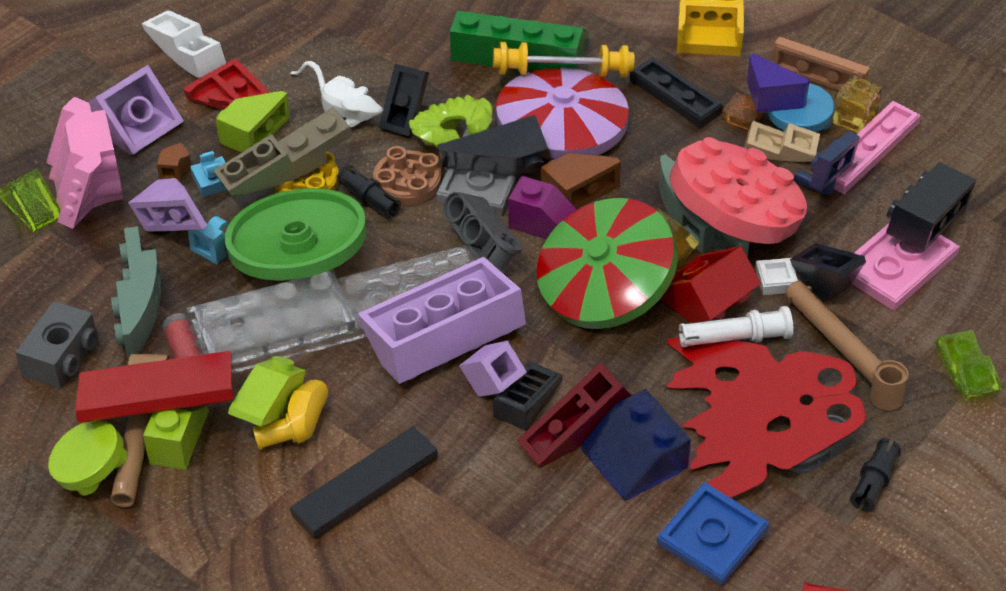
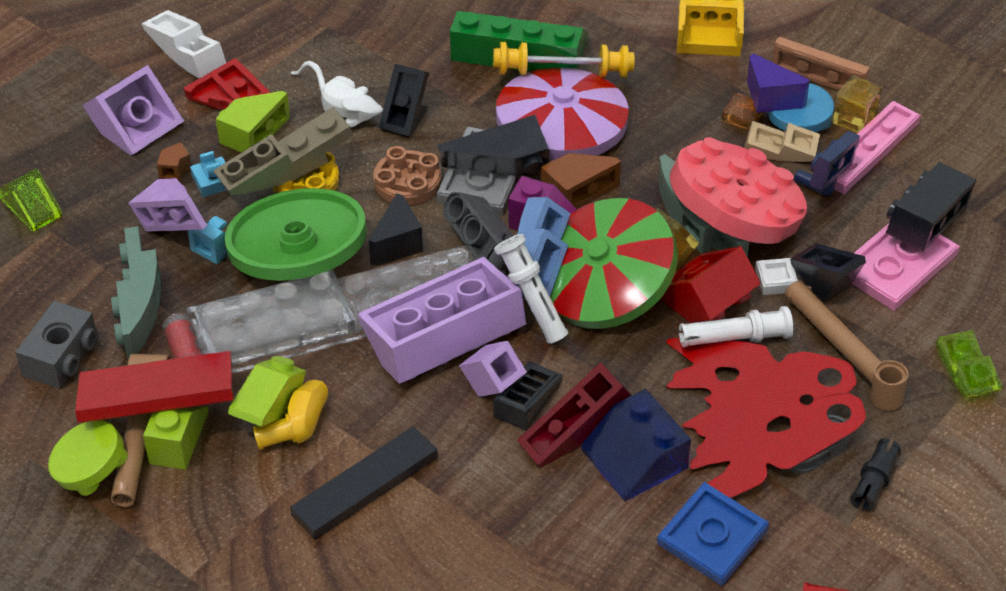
(83, 162): bright pink slope -> none
(368, 191): black pin -> none
(396, 234): none -> black slope
(440, 121): lime piece -> none
(525, 274): none -> white pin
(543, 228): none -> medium blue slope
(676, 92): black tile -> none

